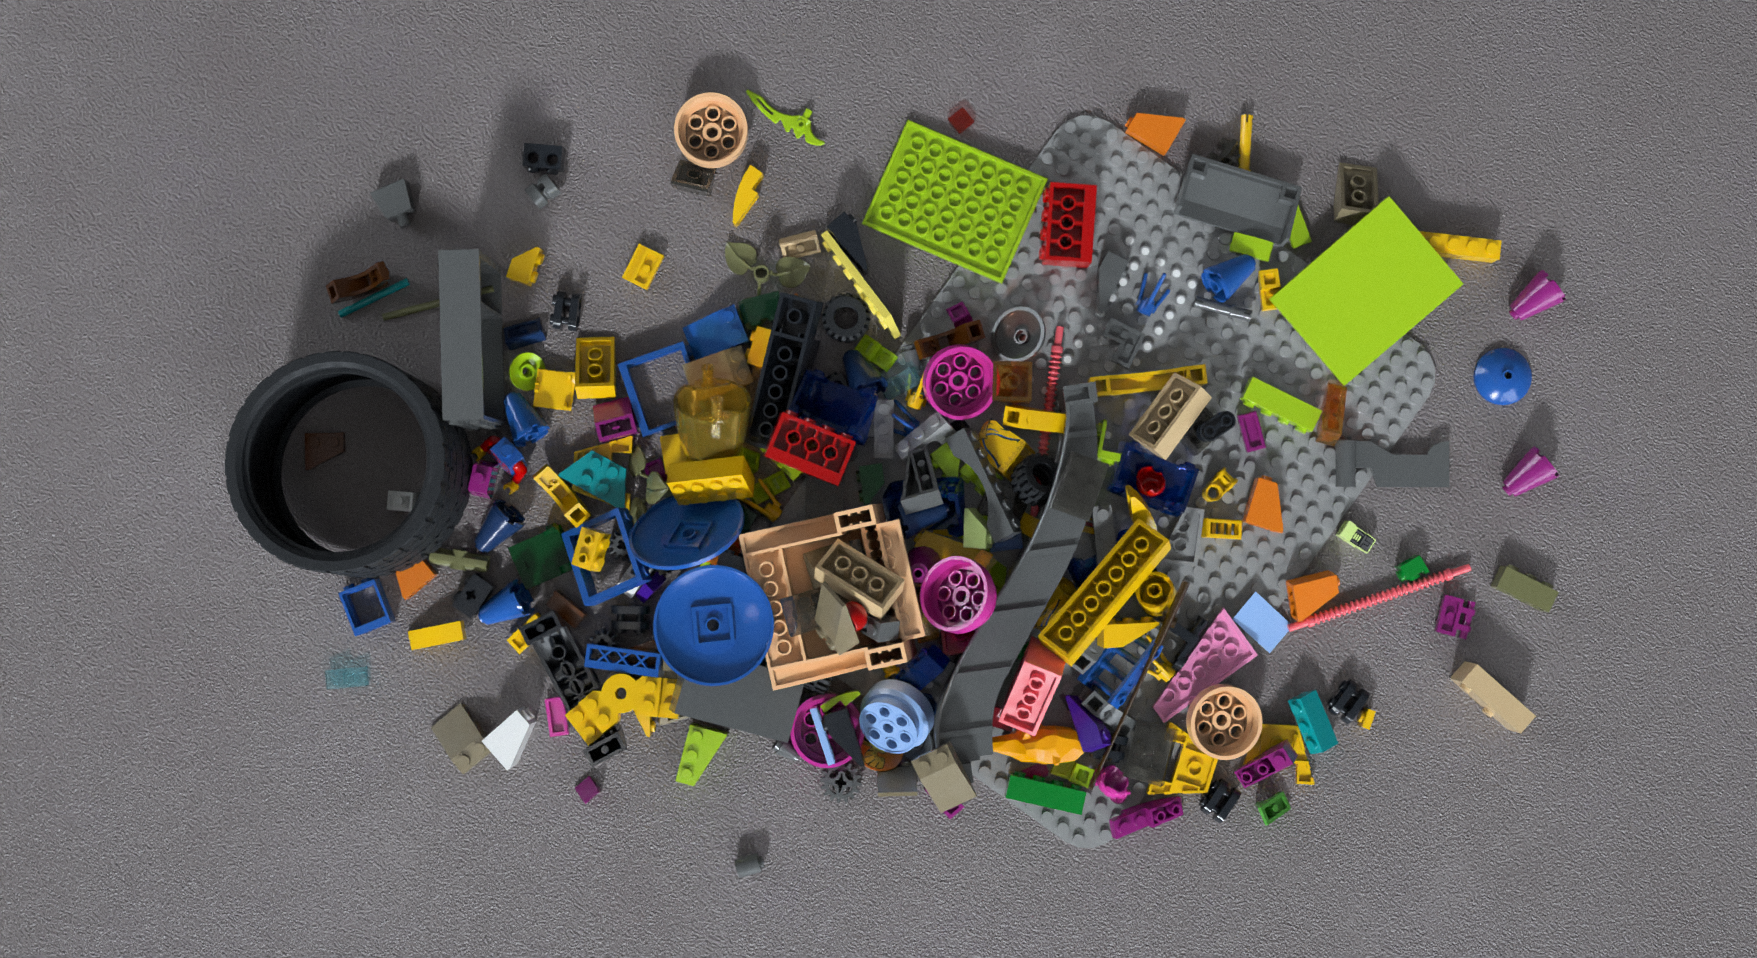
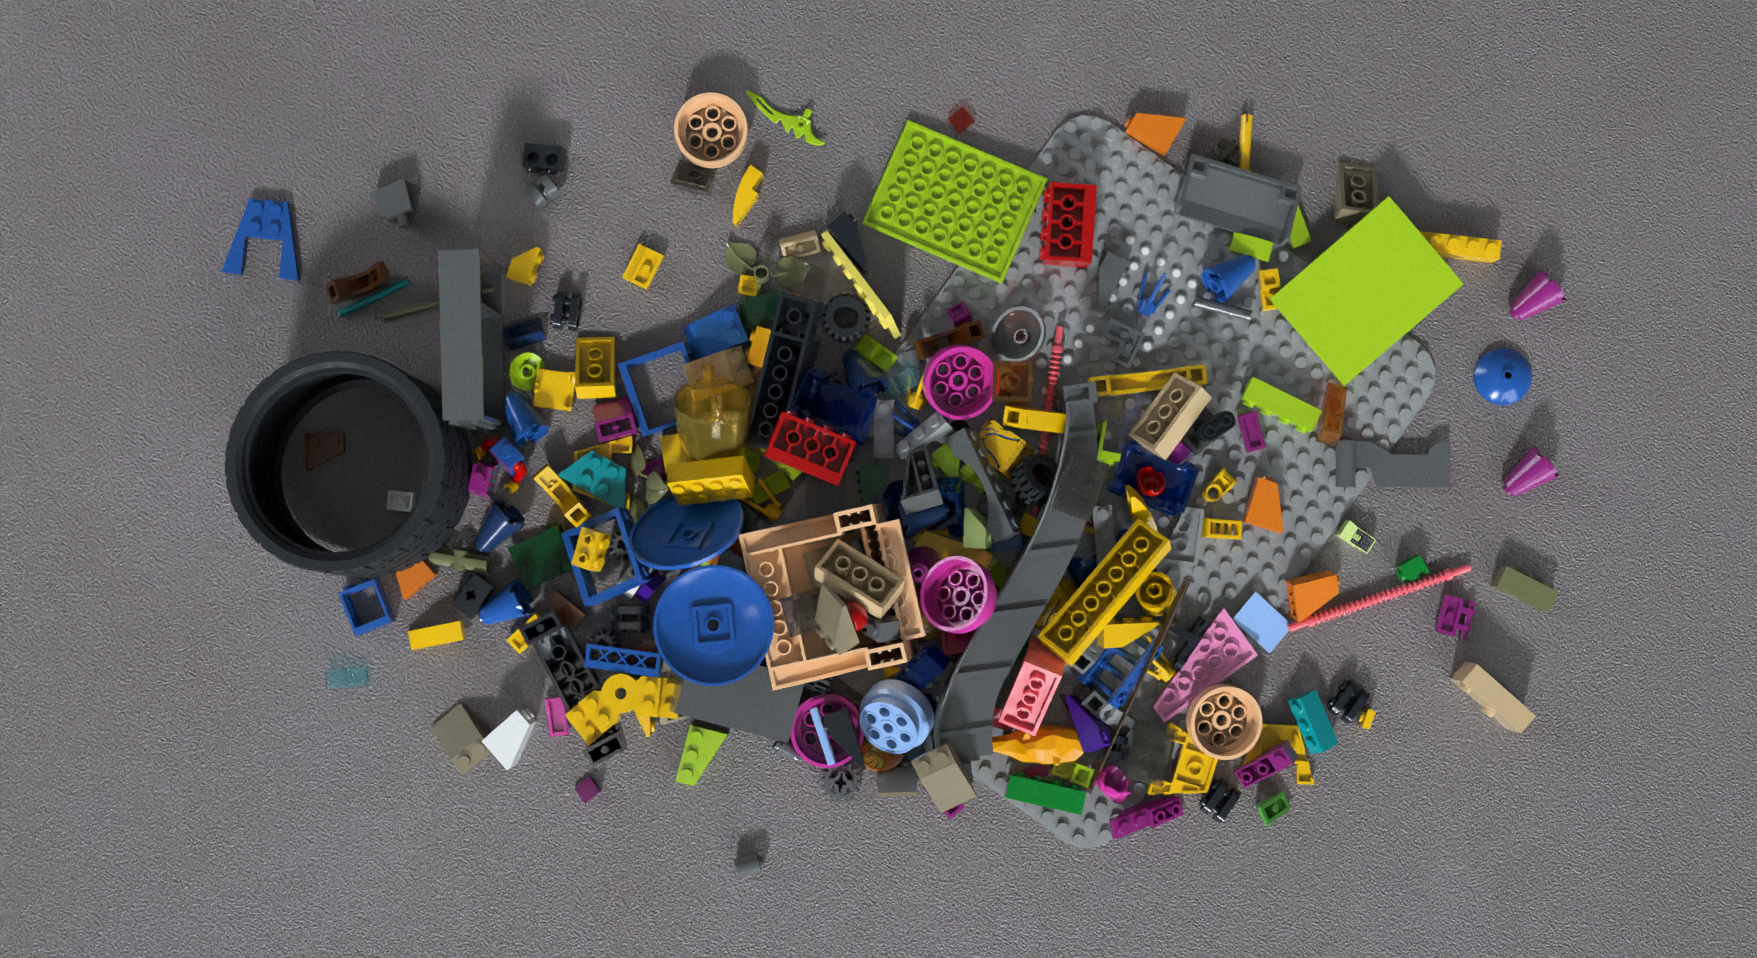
(264, 221): none -> blue wing
(747, 286): none -> yellow plate
(845, 698): lime slope -> none
(1178, 453): none -> magenta slope

